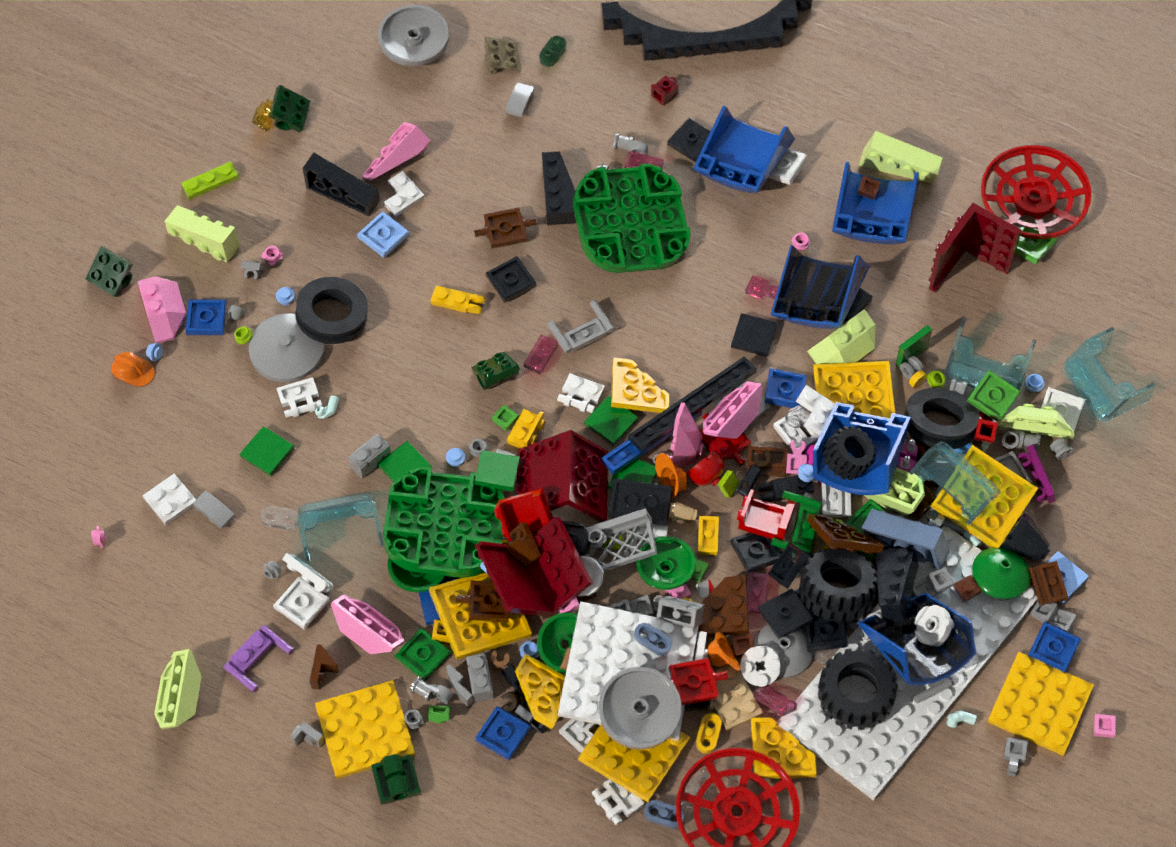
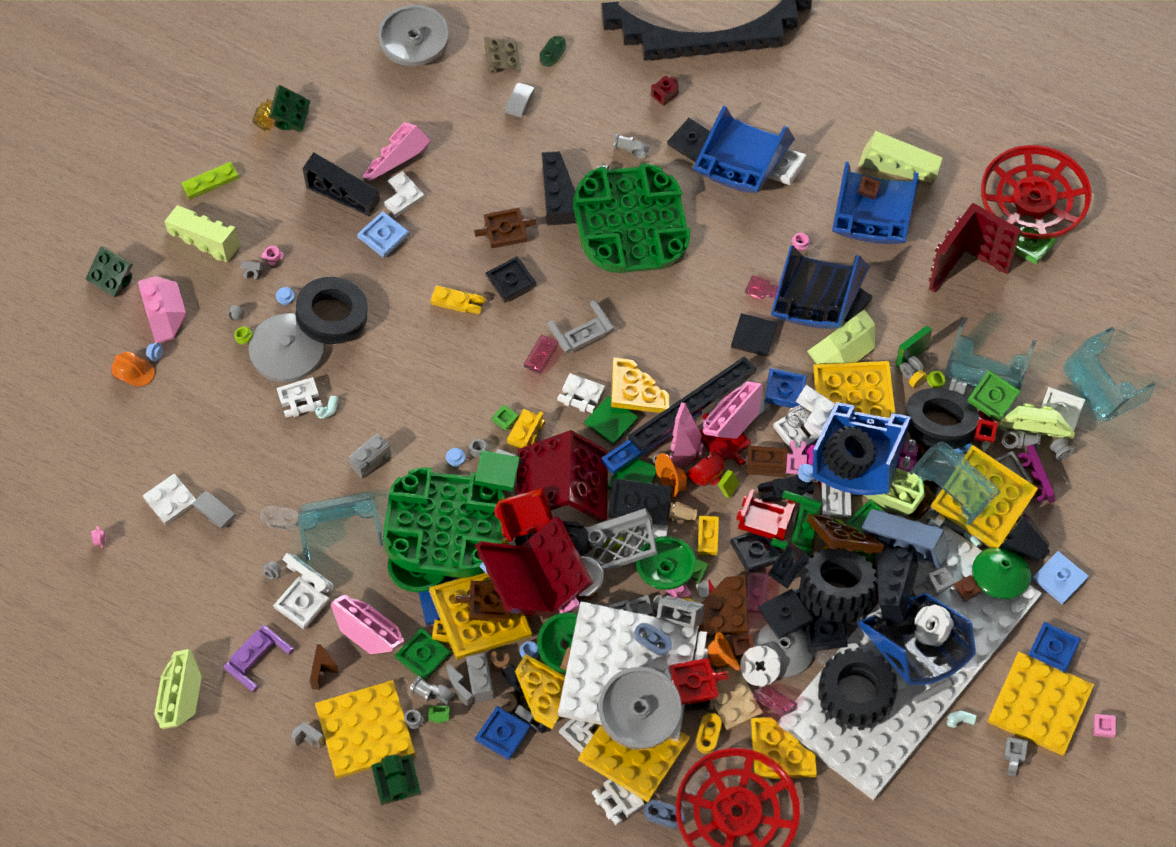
(206, 317): blue plate -> none
(266, 451): green tile -> none
(401, 461): green tile -> none
(493, 370): dark green plate -> none
(523, 545): reddish brown slope -> none
(635, 159): clear pink plate -> none
(754, 473): black piece -> none
(1034, 383): light blue plate -> none
(1048, 583): reddish brown plate -> none
(1054, 616): light grey slope -> none

